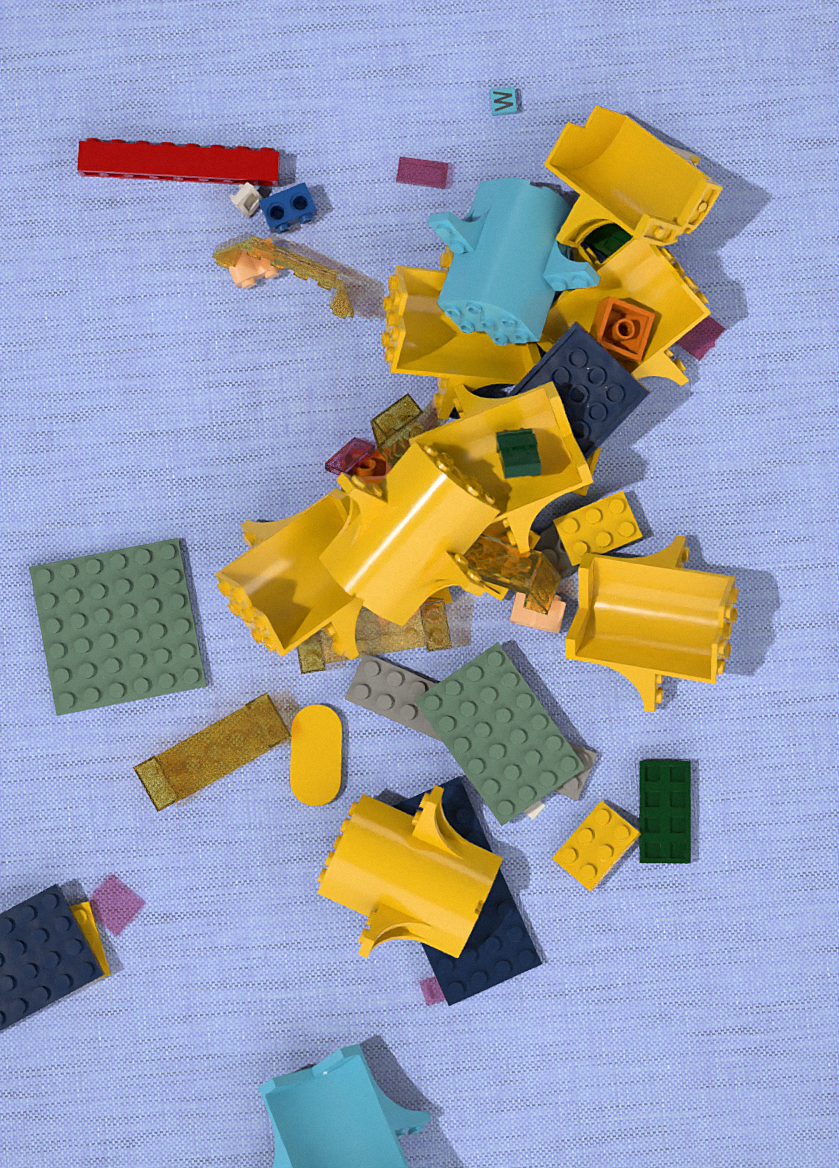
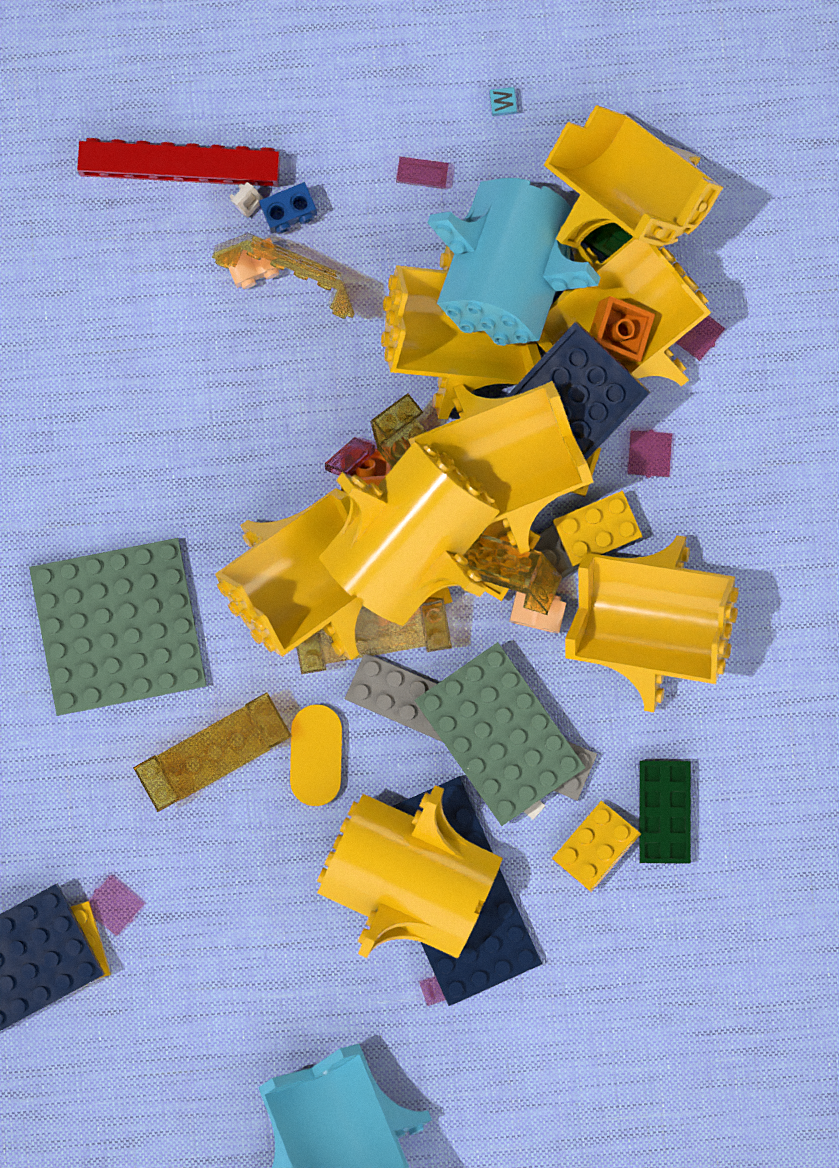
(518, 452): dark green piece -> none
(649, 453): none -> clear pink piece

